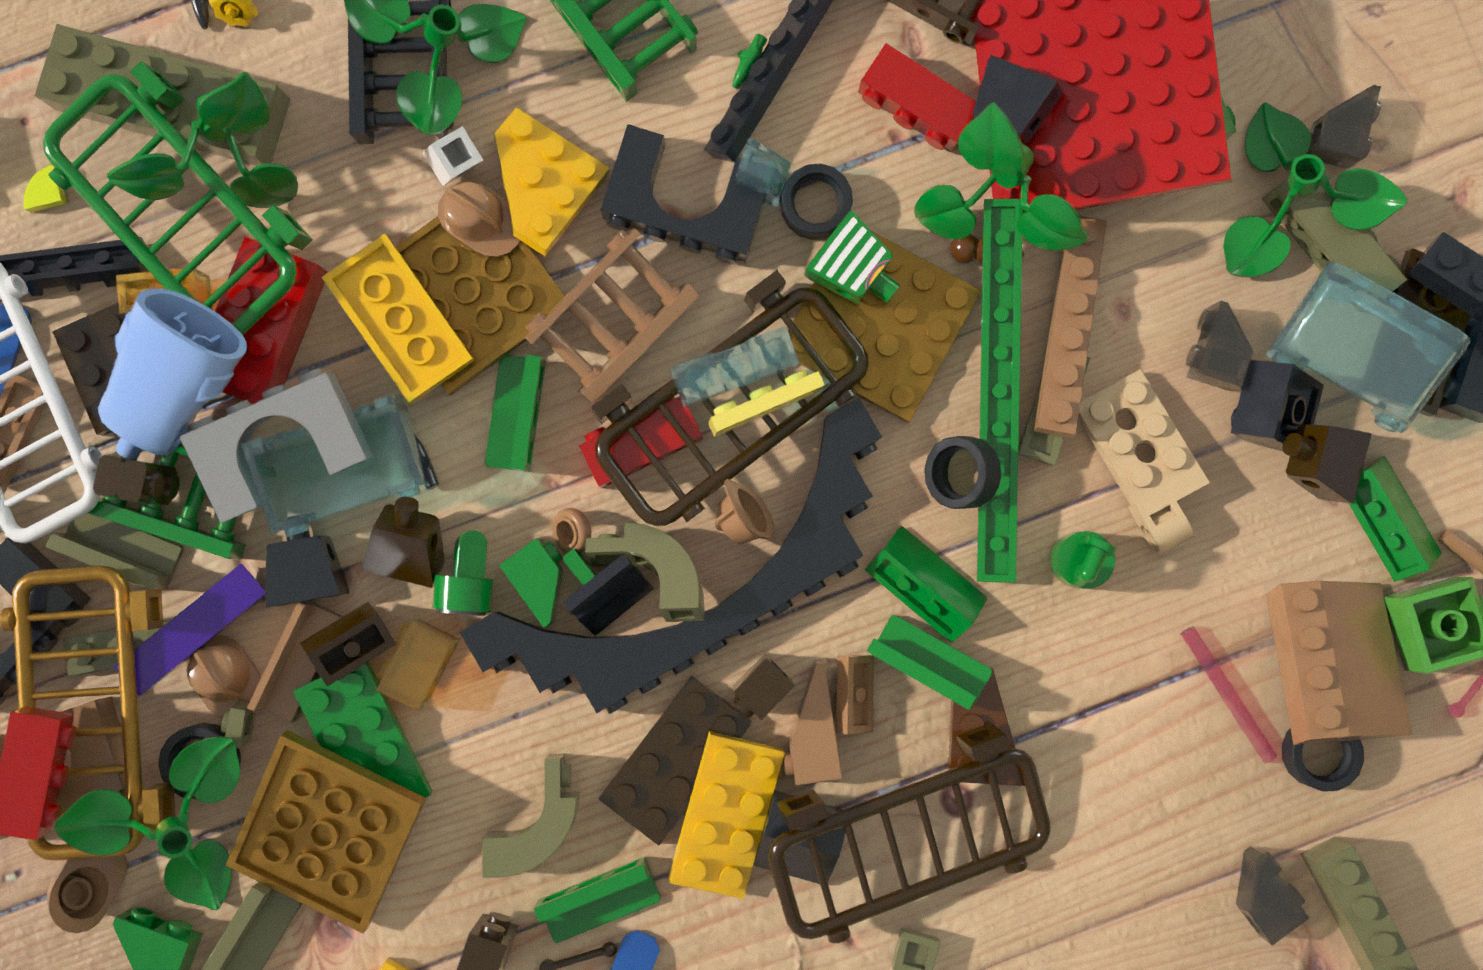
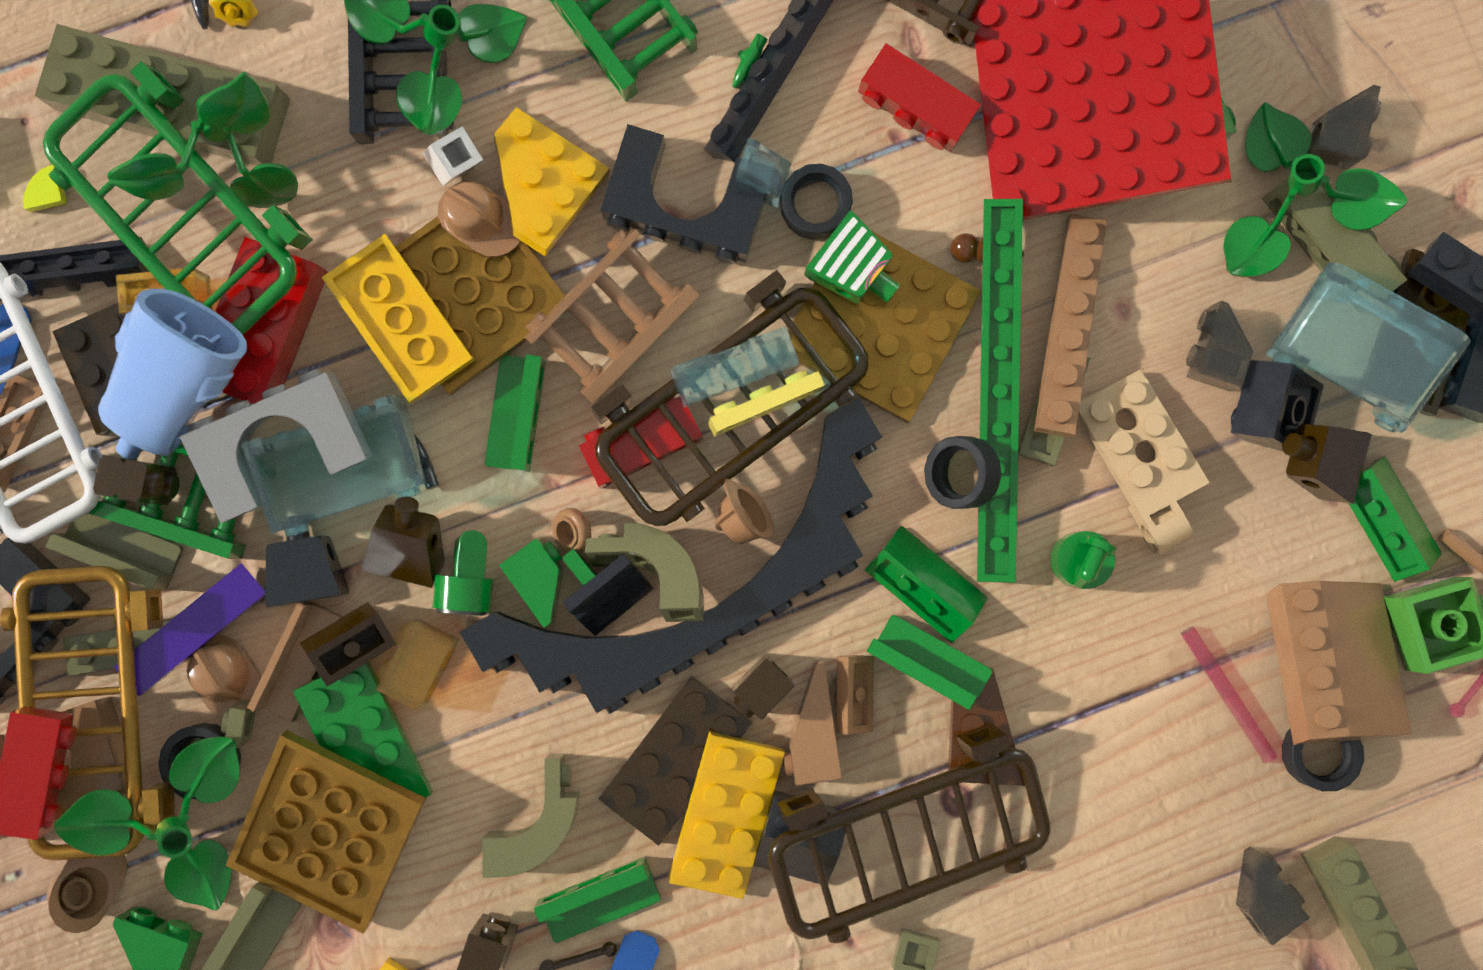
(995, 145): green plant -> none
(1019, 93): black torso -> none

